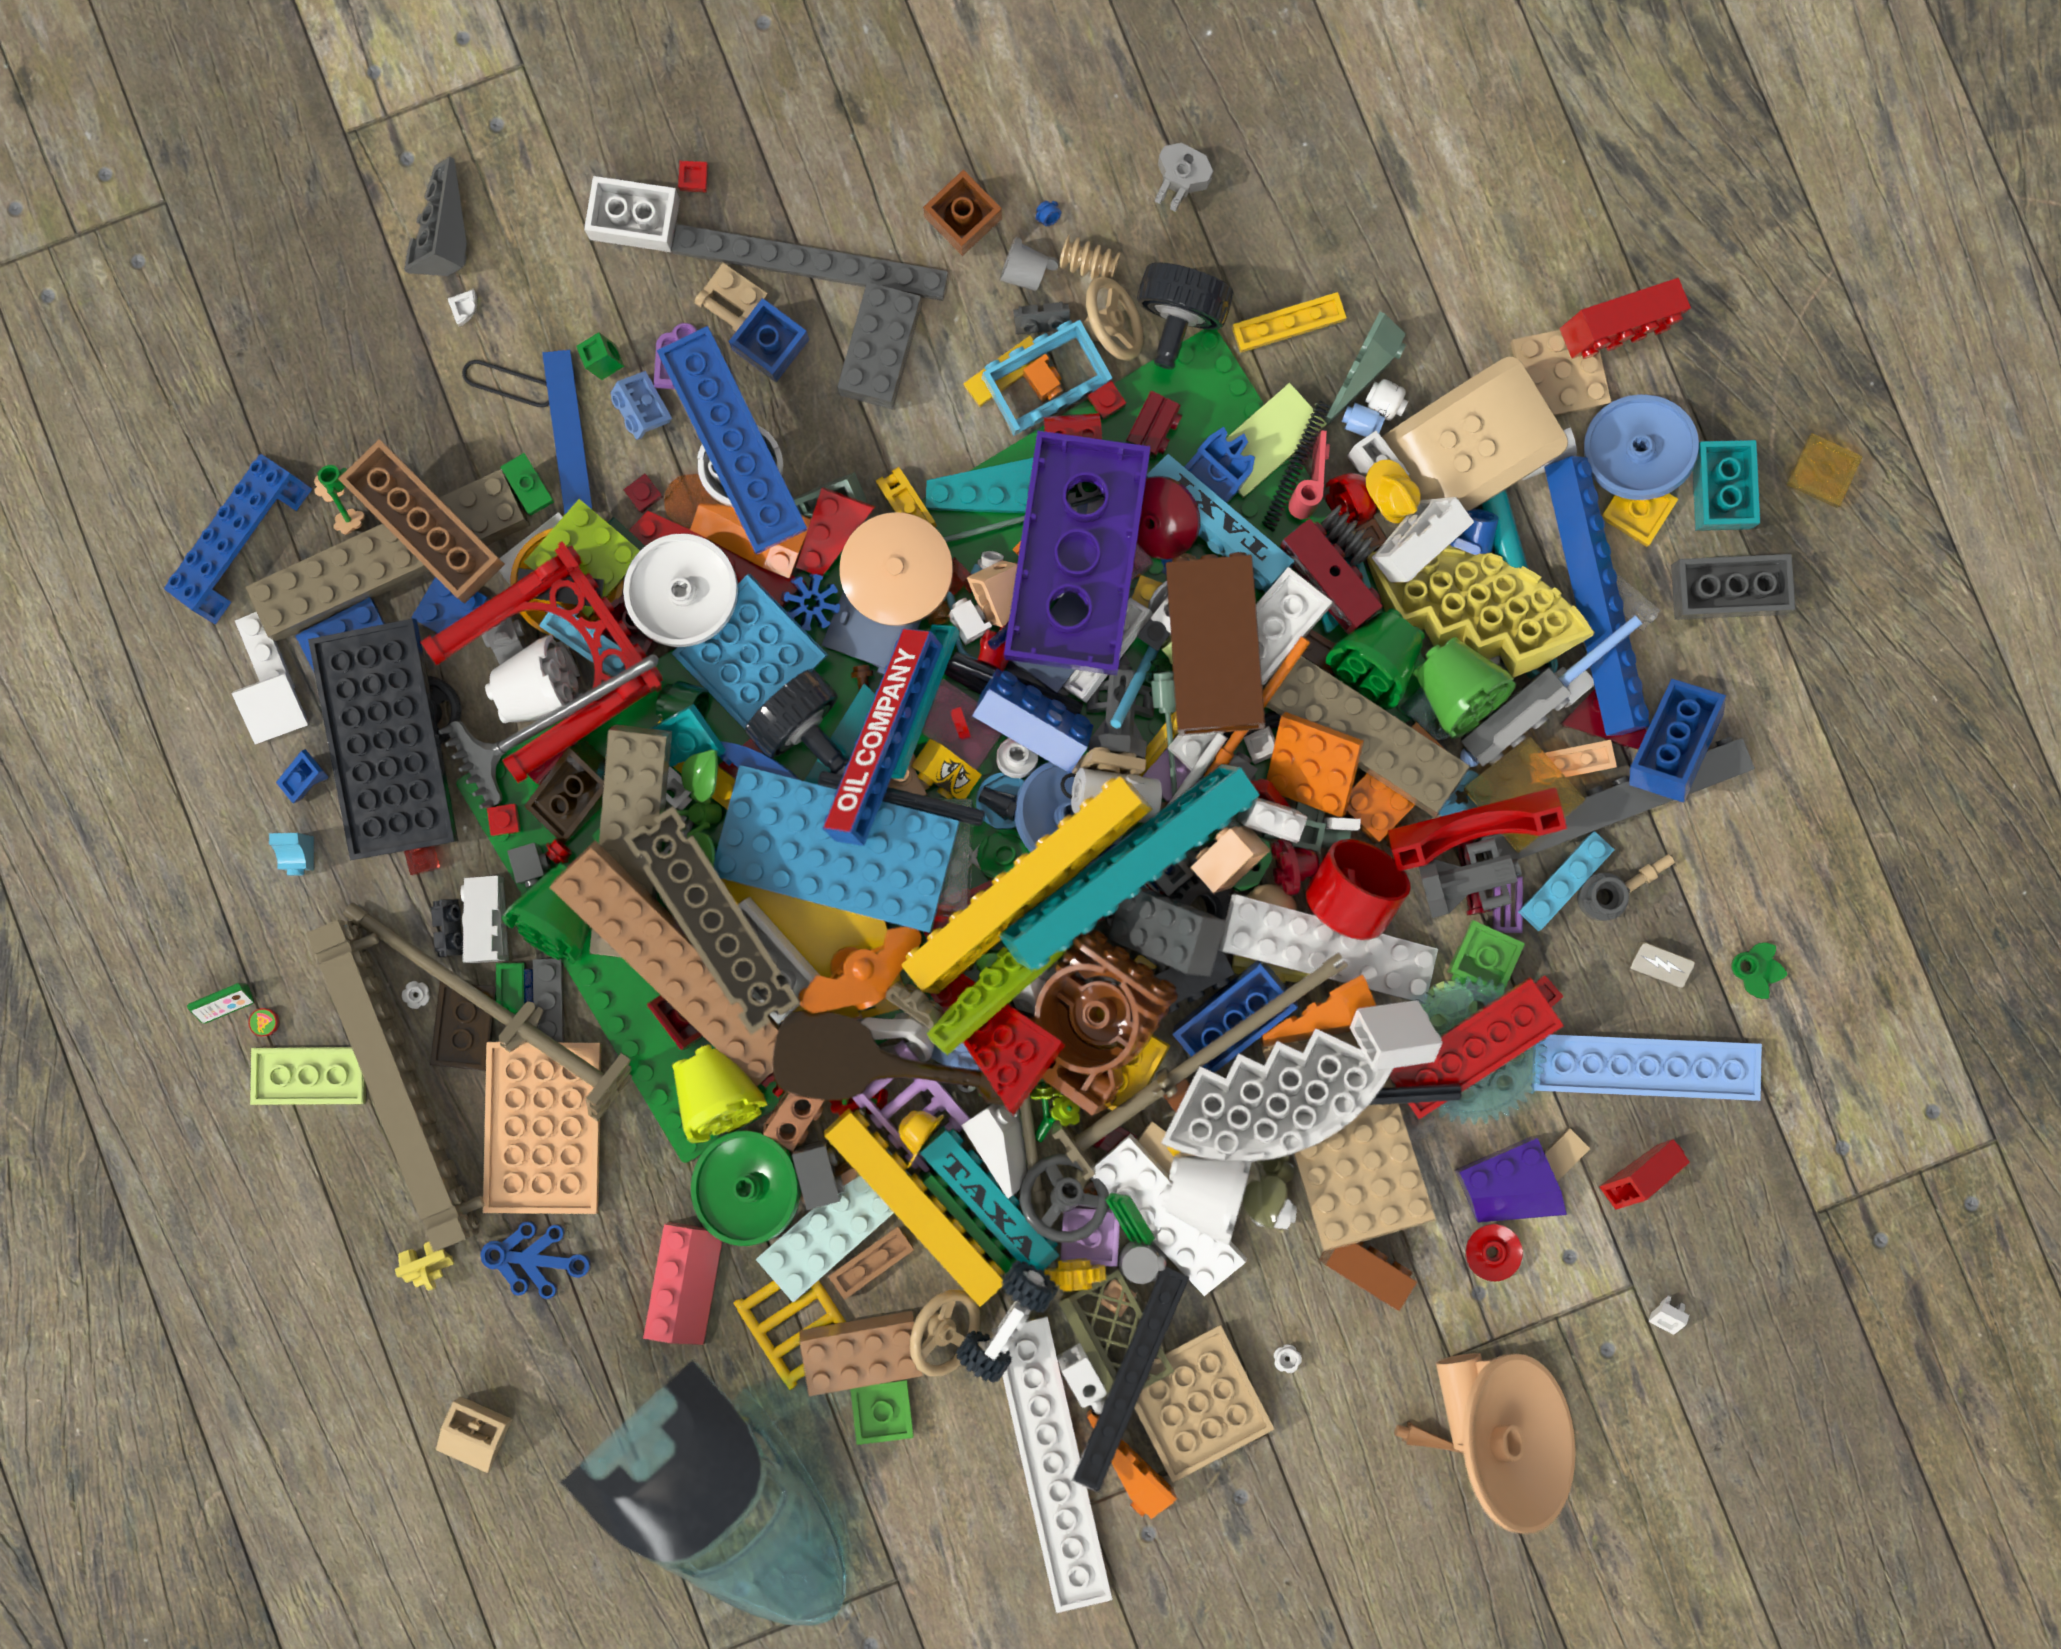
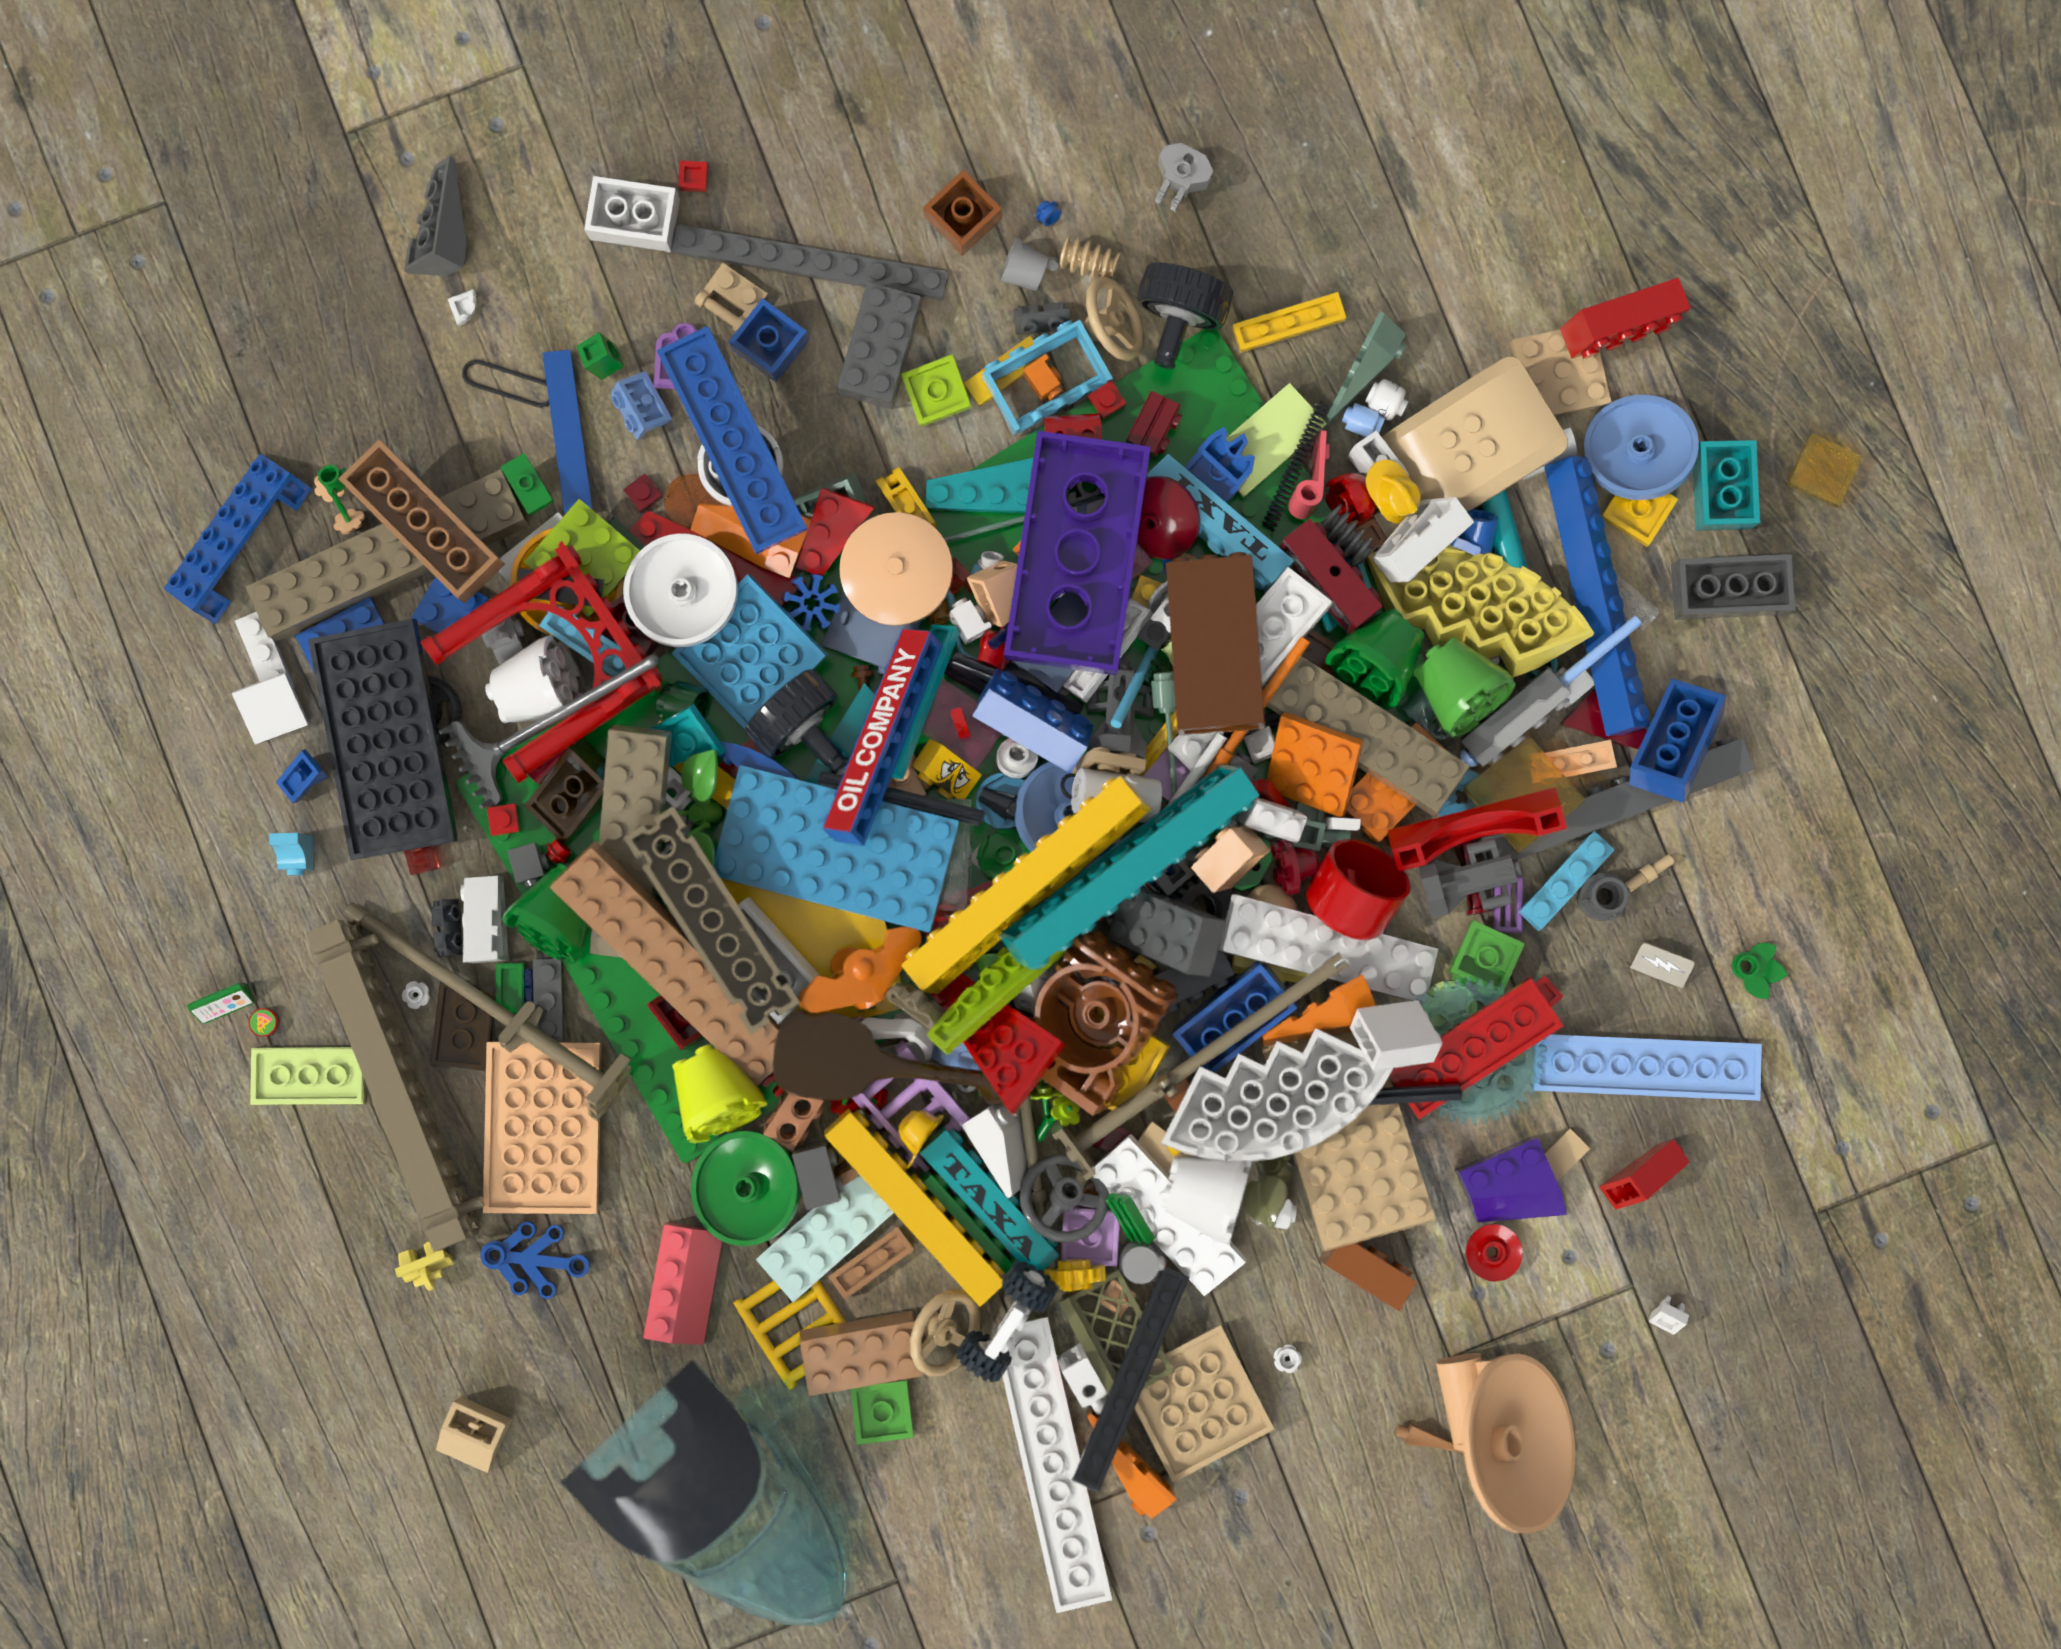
(936, 390): none -> lime plate

